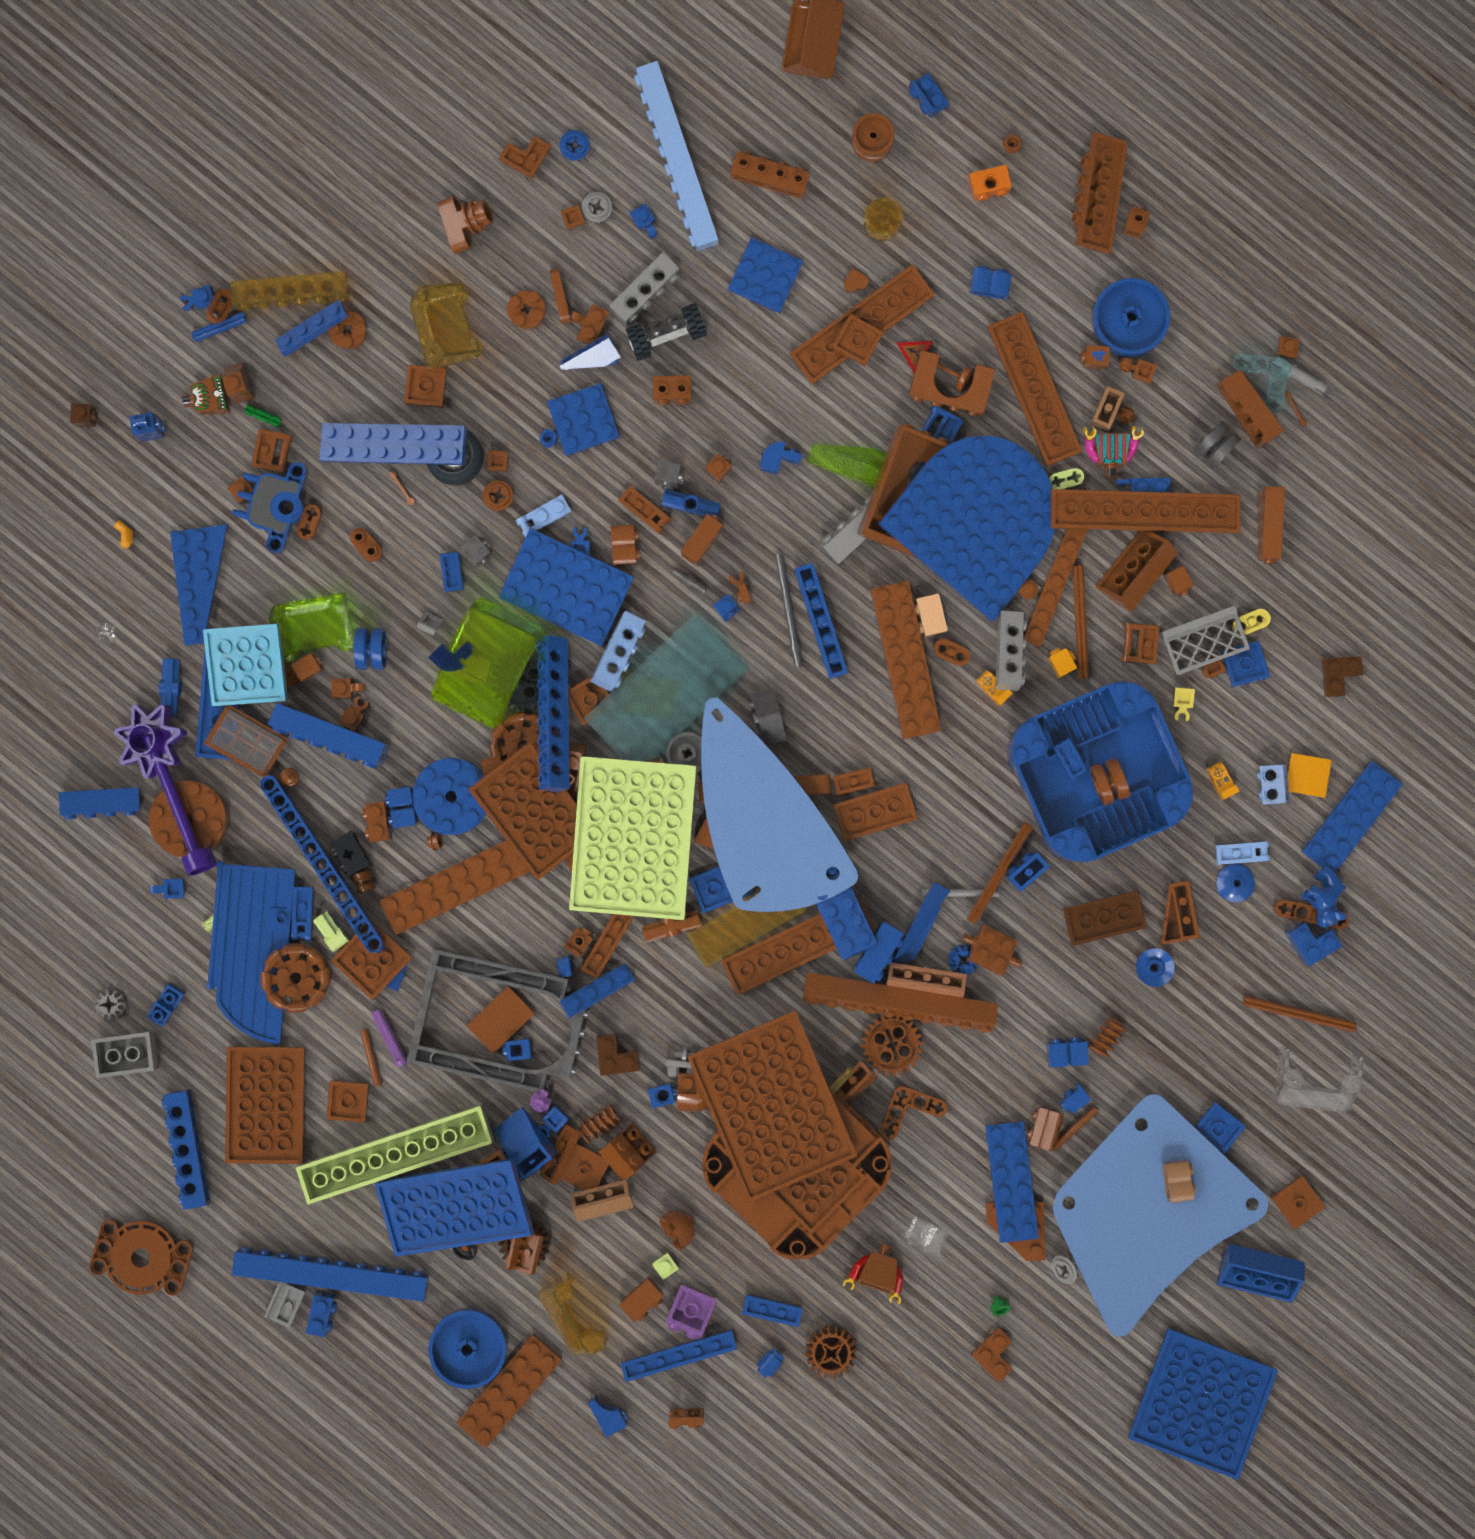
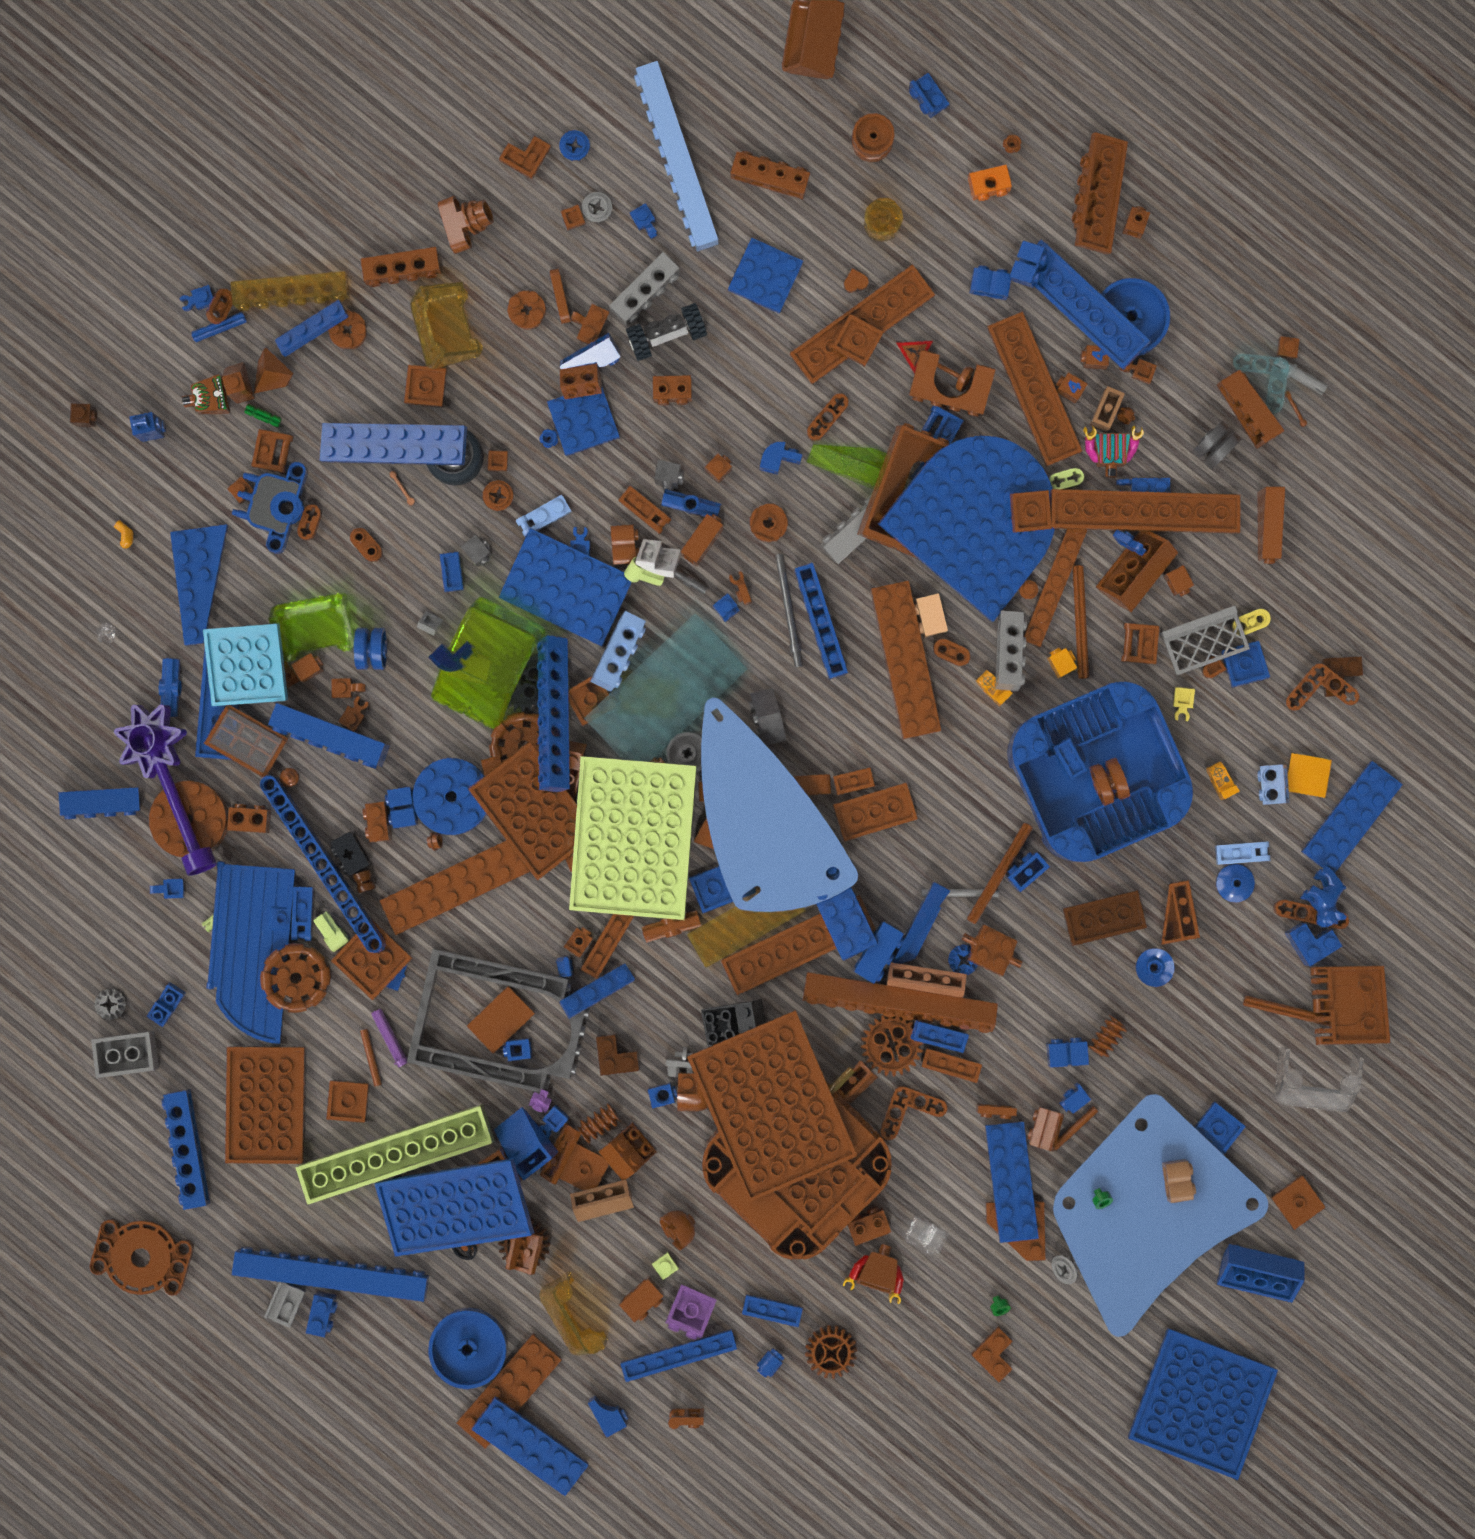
(249, 823): none -> dark orange brick
(271, 373): none -> dark orange slope
(371, 266): none -> dark orange brick
(530, 1446): none -> blue plate
(580, 381): none -> dark orange brick
(635, 573): none -> yellowish green piece
(658, 559): none -> white slope
(731, 1019): none -> black slope
(774, 532): none -> dark orange plate
(832, 403): none -> dark orange beam
(869, 1226): none -> dark orange brick
(939, 1036): none -> blue plate
(951, 1065): none -> dark orange plate
(1005, 1112): none -> dark orange plate
(1028, 268): none -> blue piece
(1030, 511): none -> dark orange plate
(1071, 387): none -> dark orange brick
(1089, 310): none -> blue plate
(1102, 1199): none -> green tile
(1126, 540): none -> blue plate
(1325, 682): none -> dark orange beam
(1354, 1005): none -> dark orange hinge

